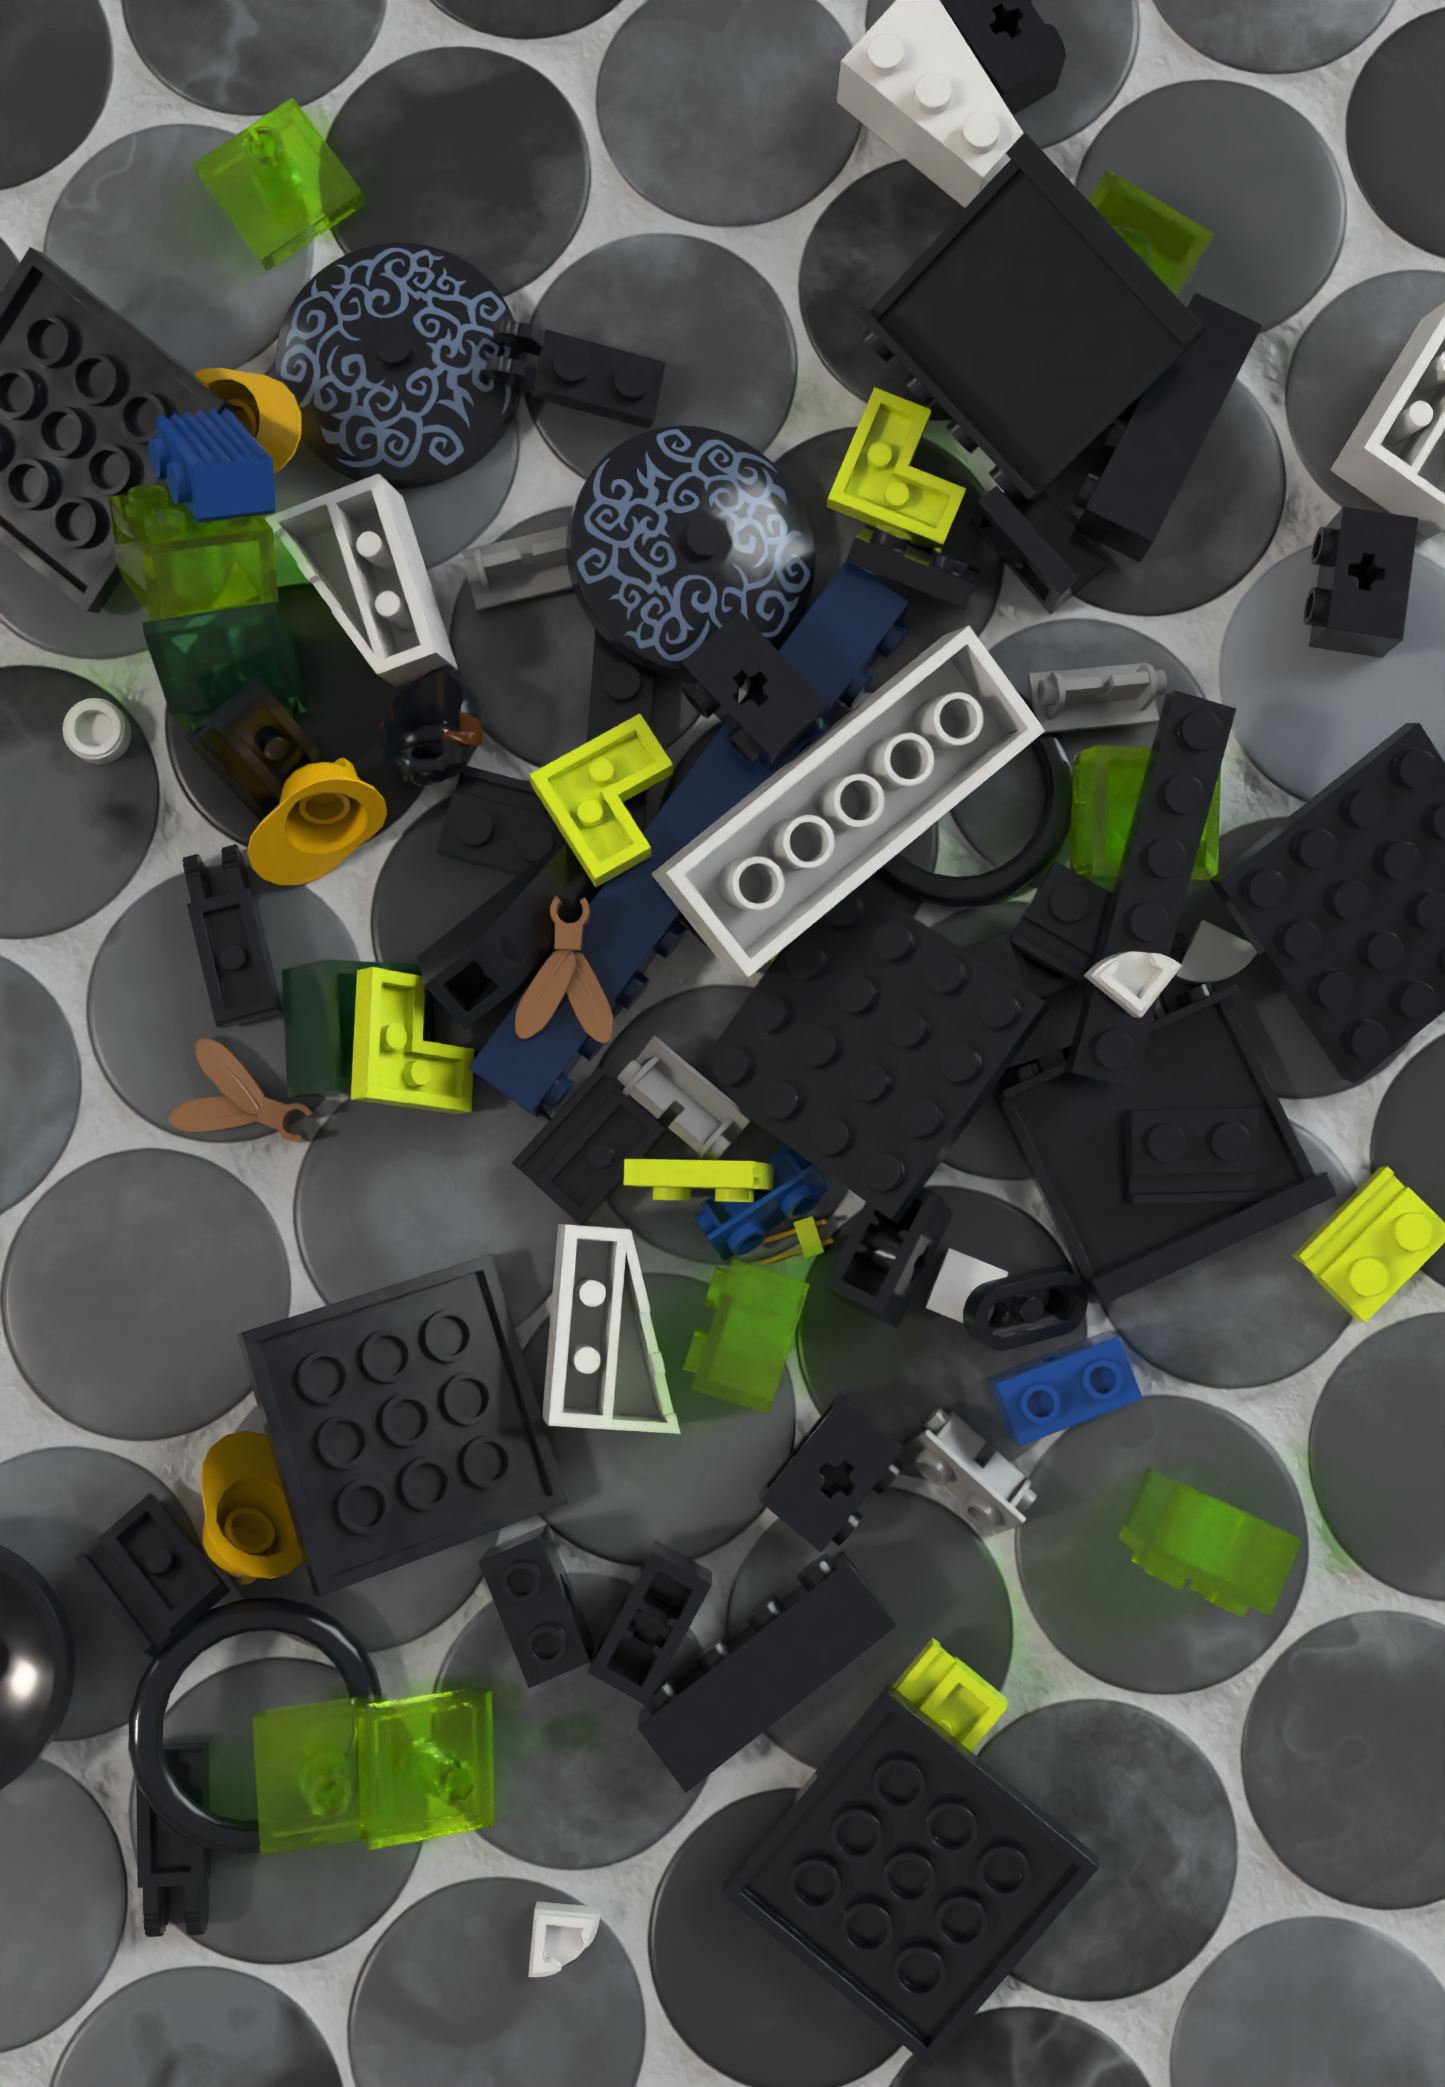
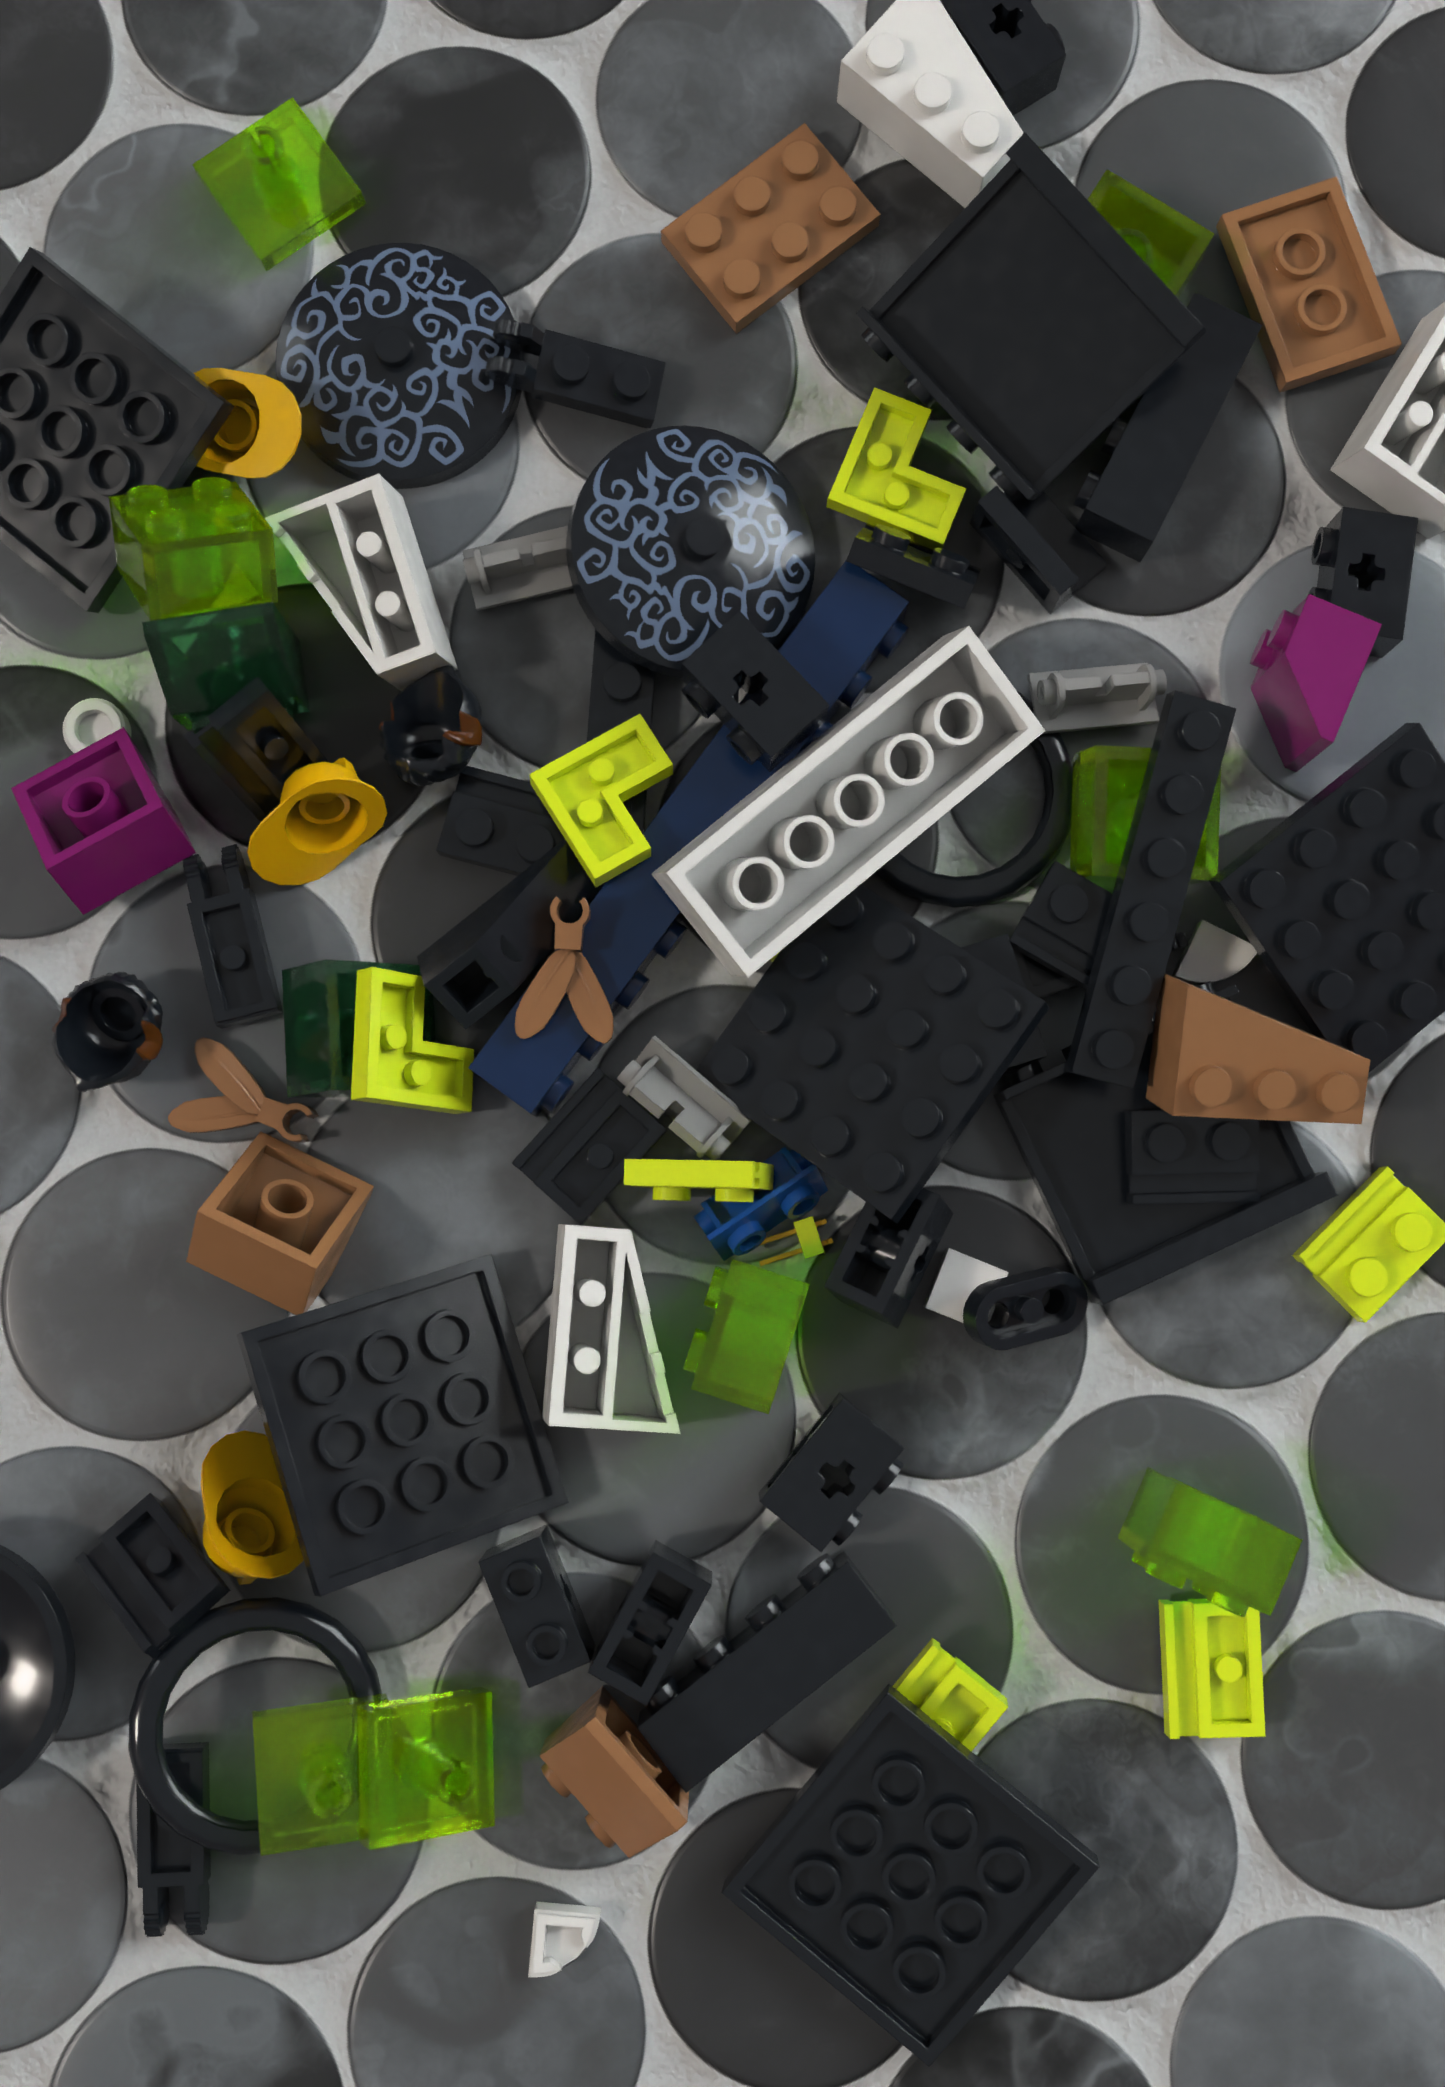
(102, 821): none -> magenta slope
(108, 1030): none -> black hair
(213, 466): blue brick -> none
(278, 1223): none -> medium nougat slope
(614, 1776): none -> medium nougat slope
(770, 228): none -> medium nougat plate
(990, 1494): light grey hinge -> none
(1064, 1388): blue brick -> none
(1133, 978): white tile -> none
(1210, 1671): none -> neon yellow plate
(1244, 1065): none -> medium nougat wedge
(1308, 284): none -> medium nougat plate
(1310, 675): none -> magenta slope

